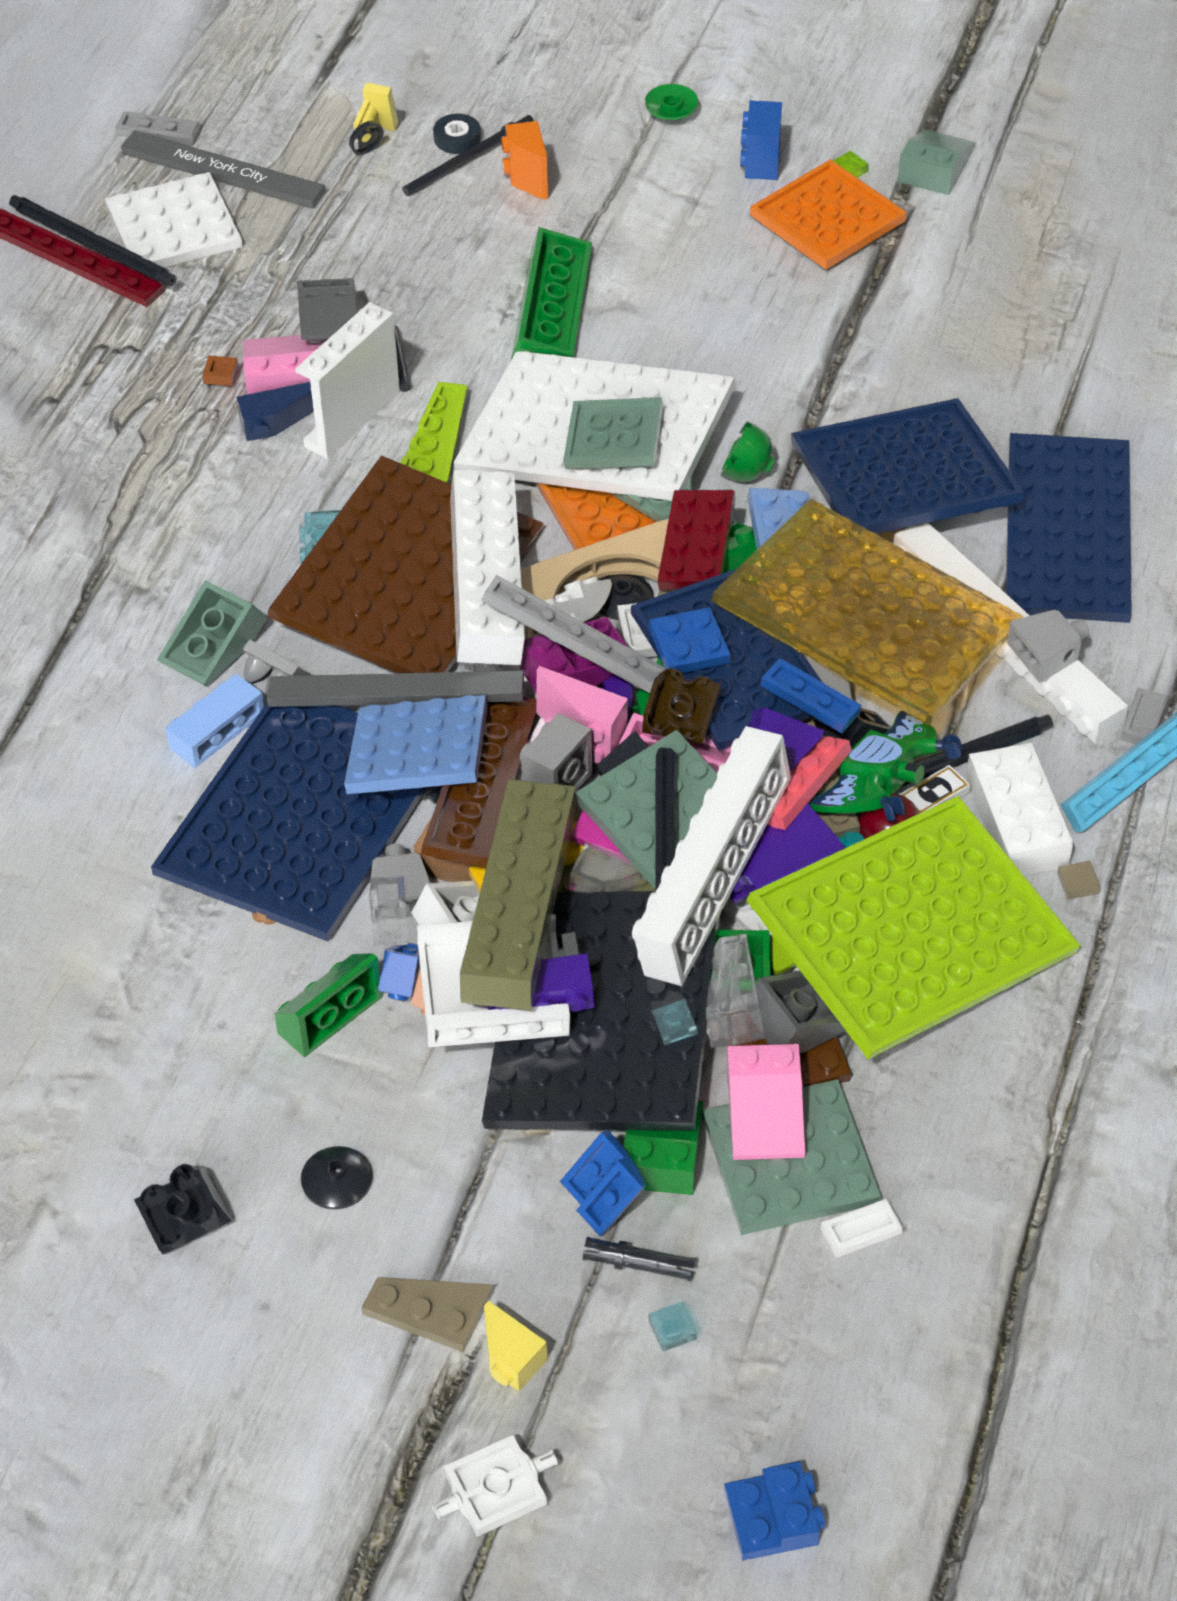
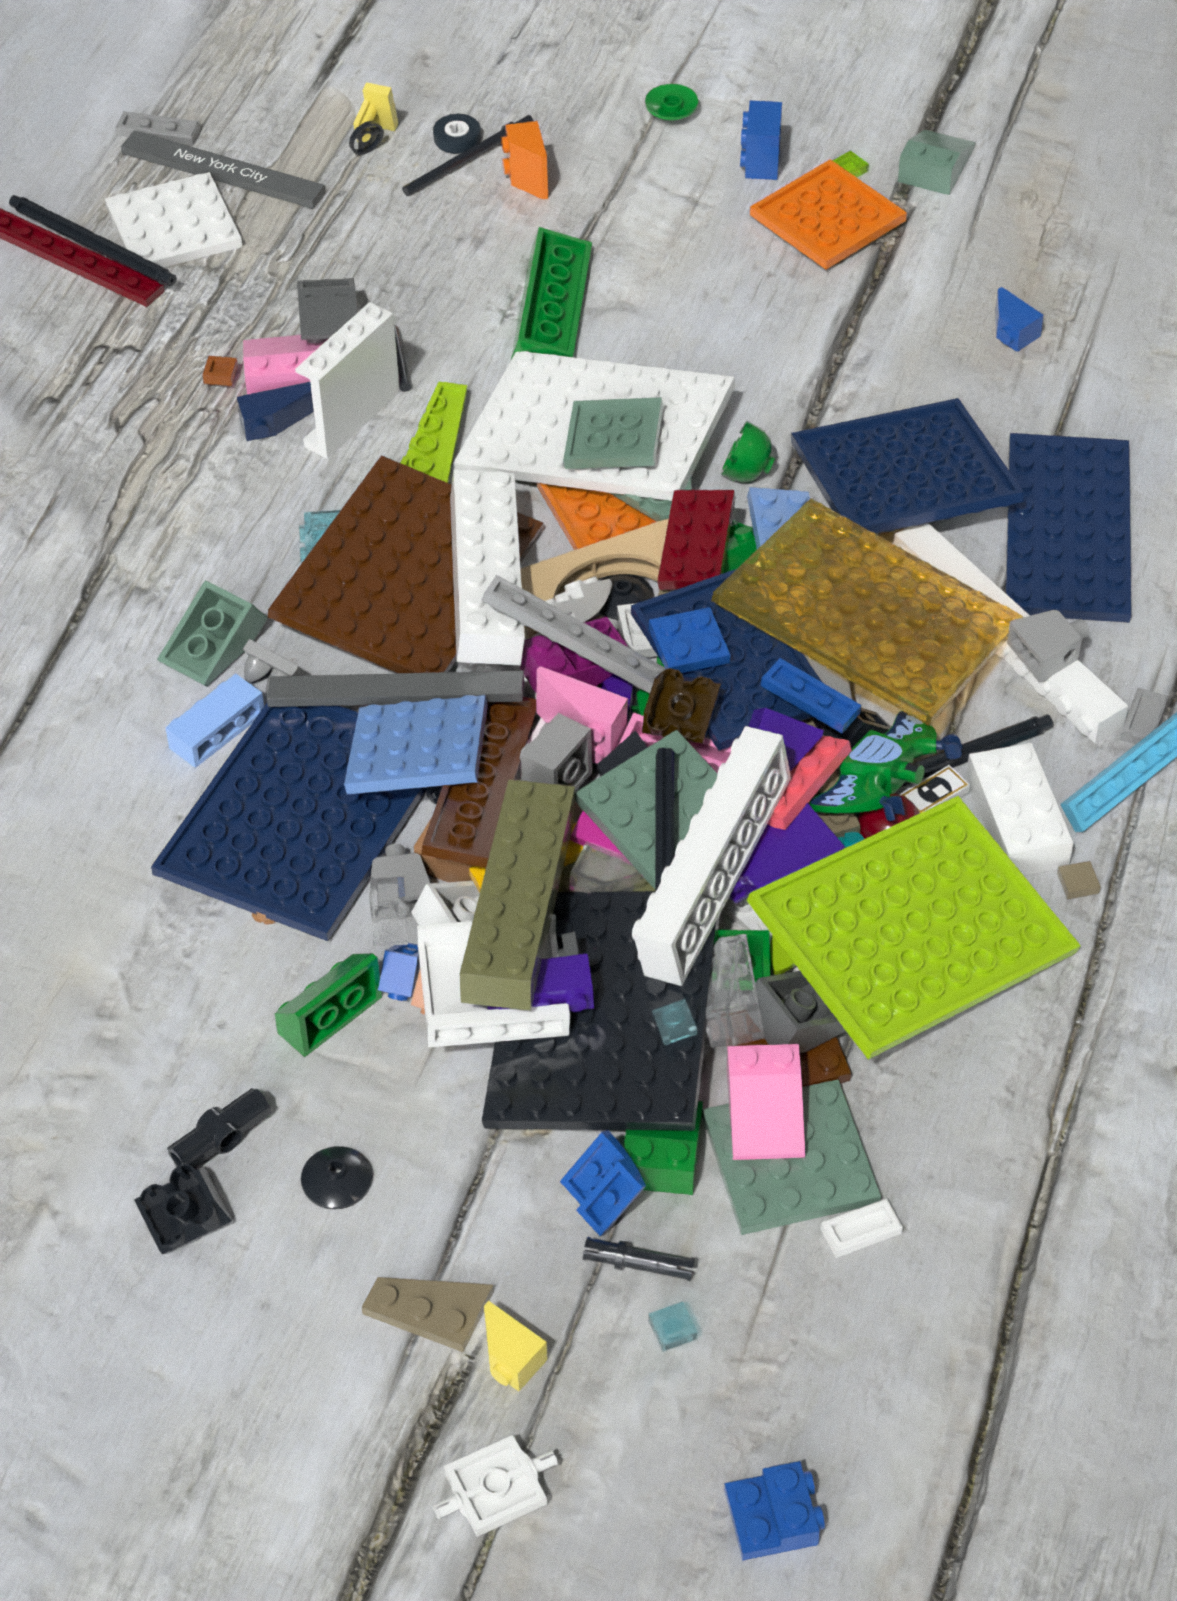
(220, 1129): none -> black piece
(1016, 321): none -> blue slope

